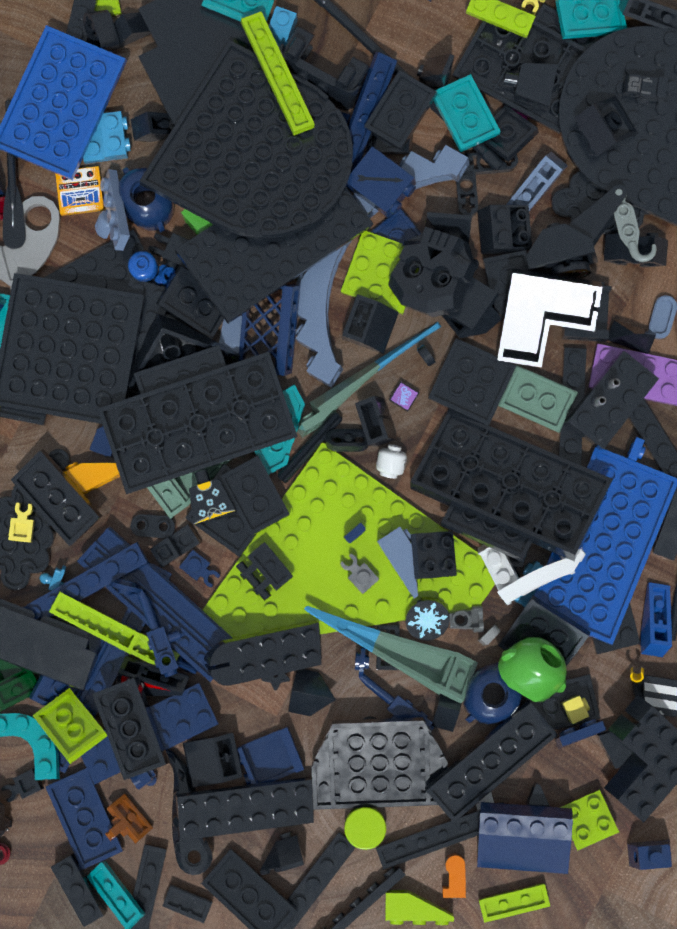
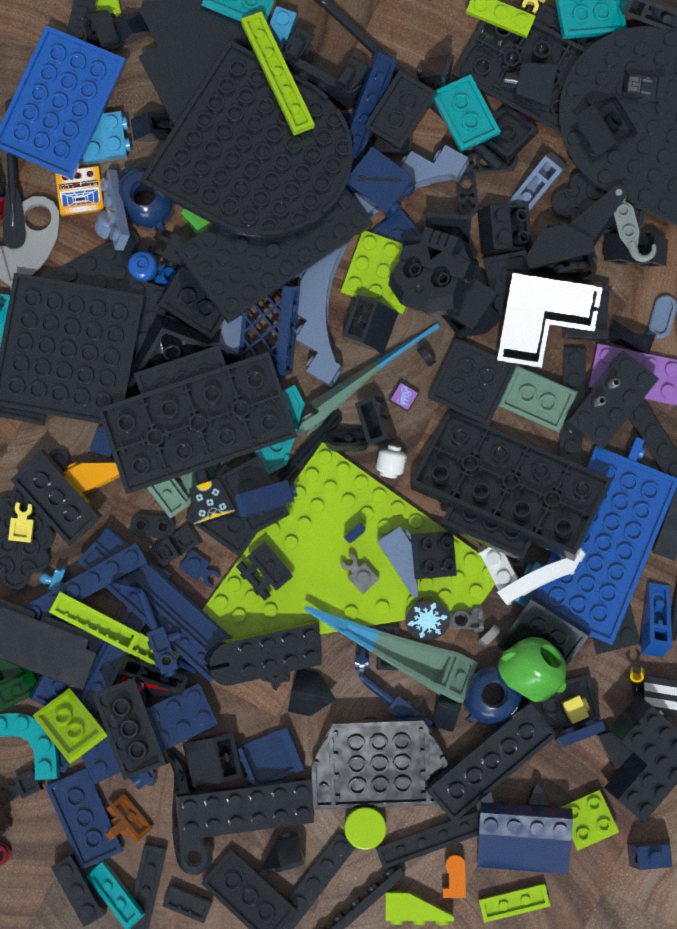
(265, 499): none -> dark blue slope

